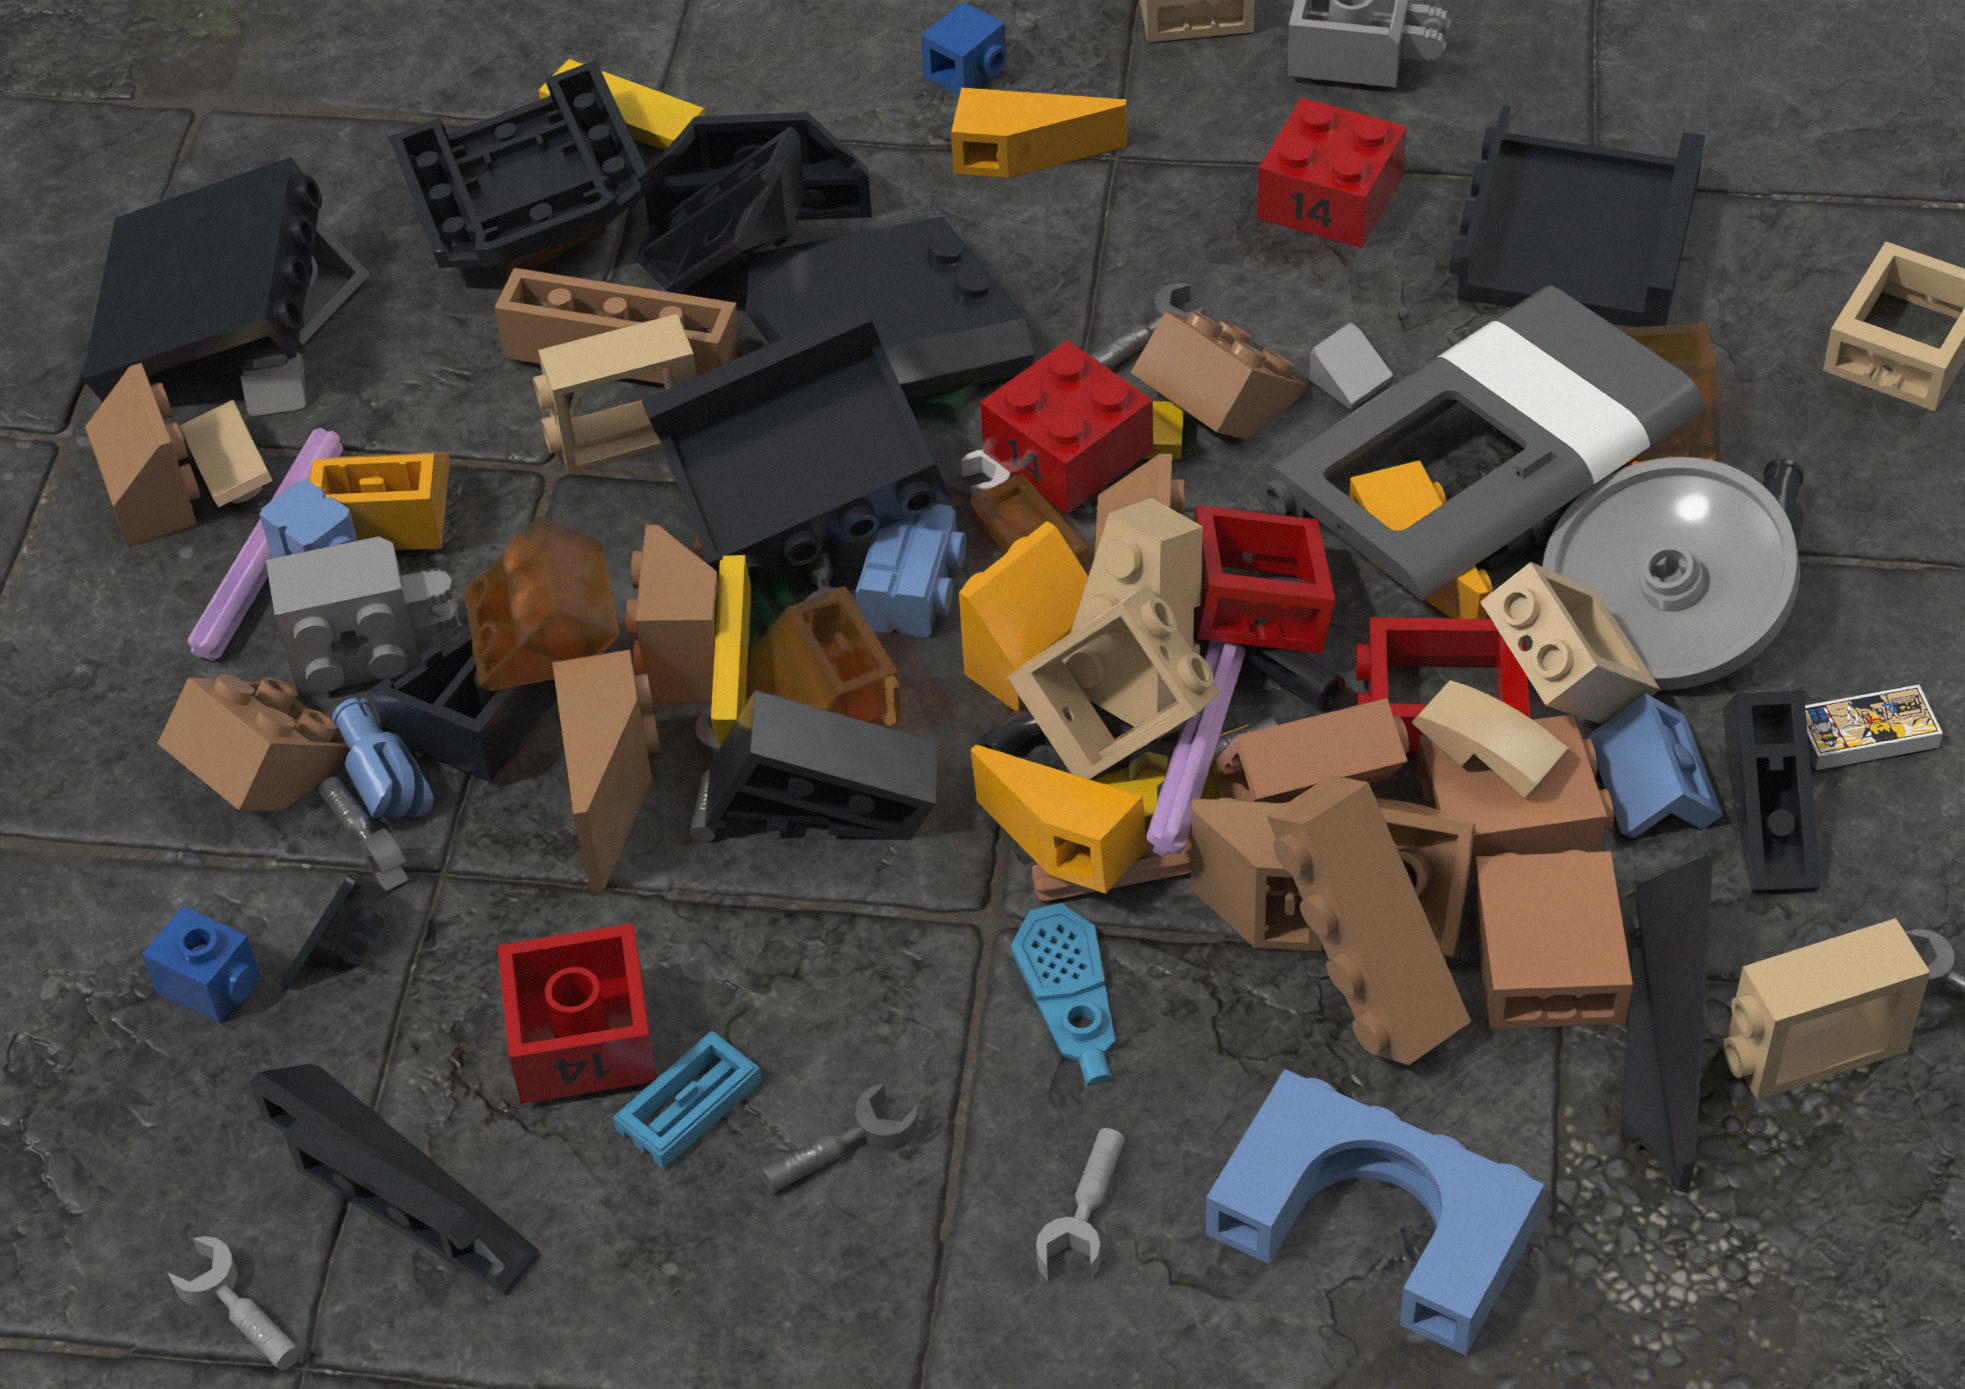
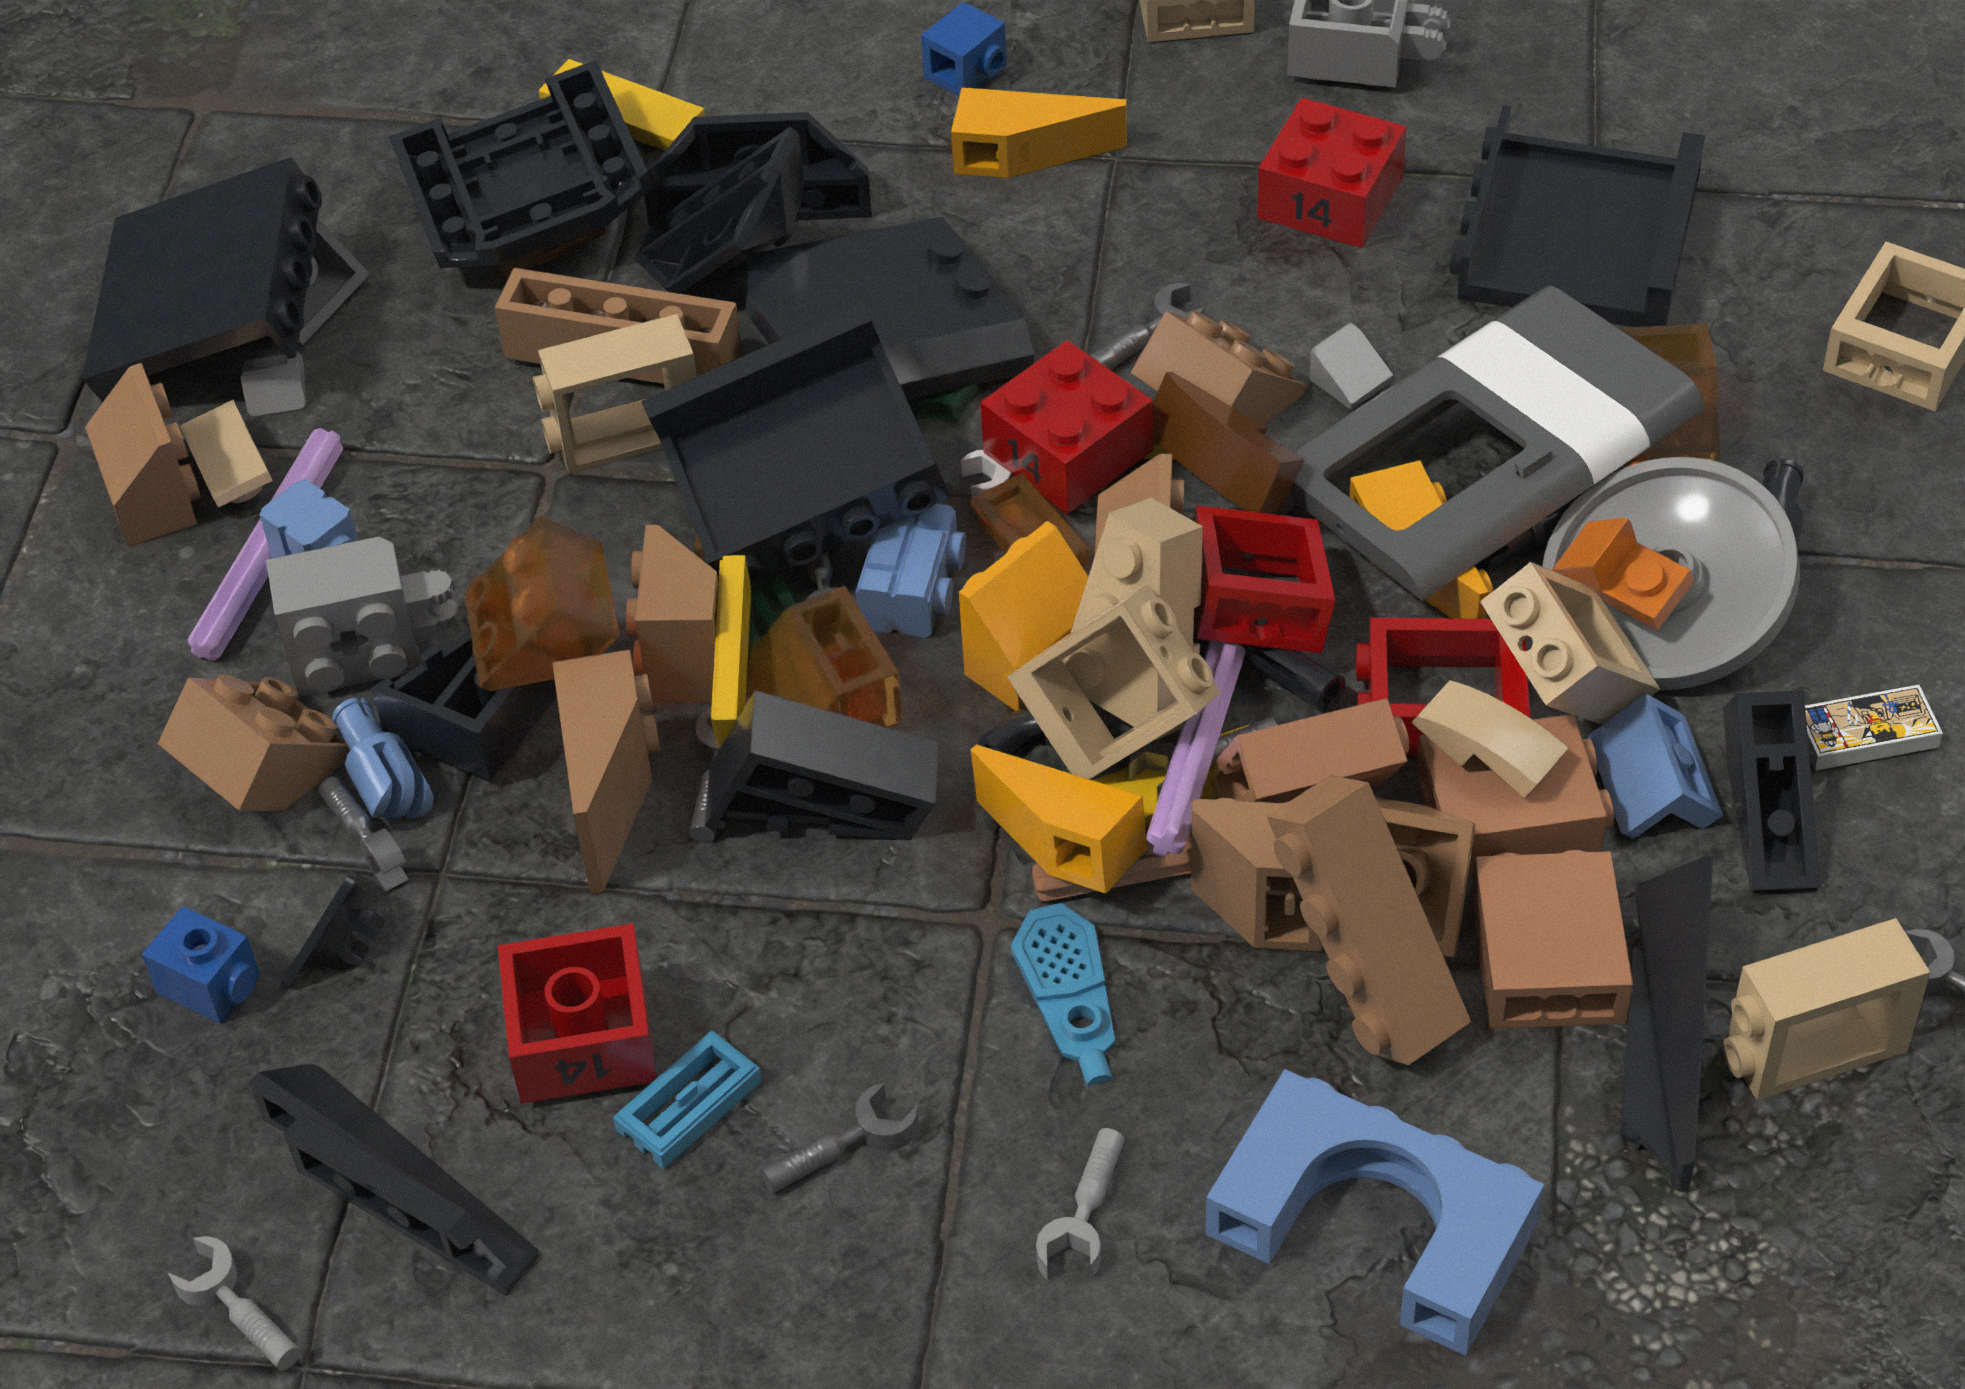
(390, 495): light orange slope -> none
(1223, 446): none -> reddish brown slope
(1625, 572): none -> orange slope

